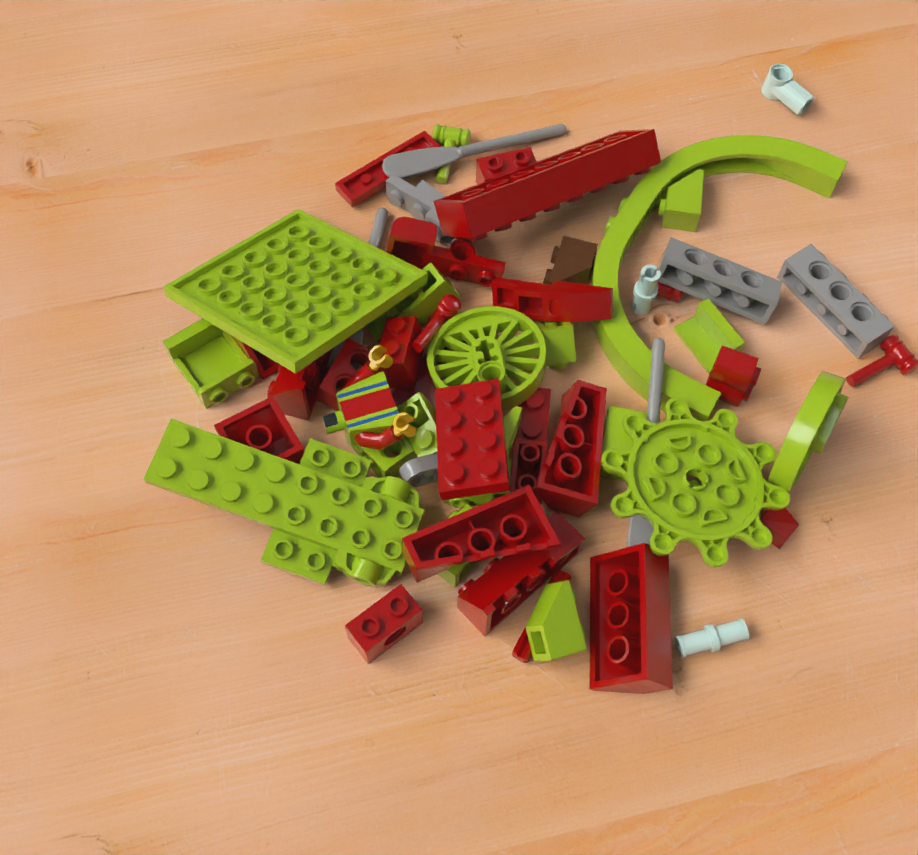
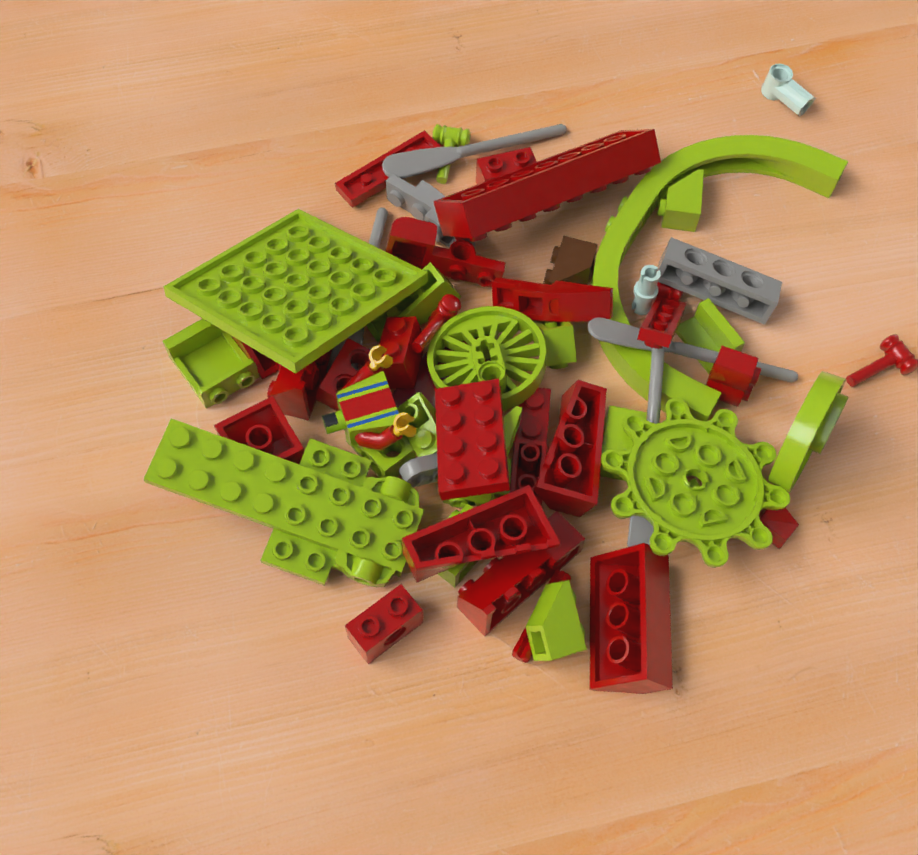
(627, 335): none -> light grey piece
(661, 322): none -> red plate
(712, 638): light aqua pin -> none
(835, 301): light grey brick -> none

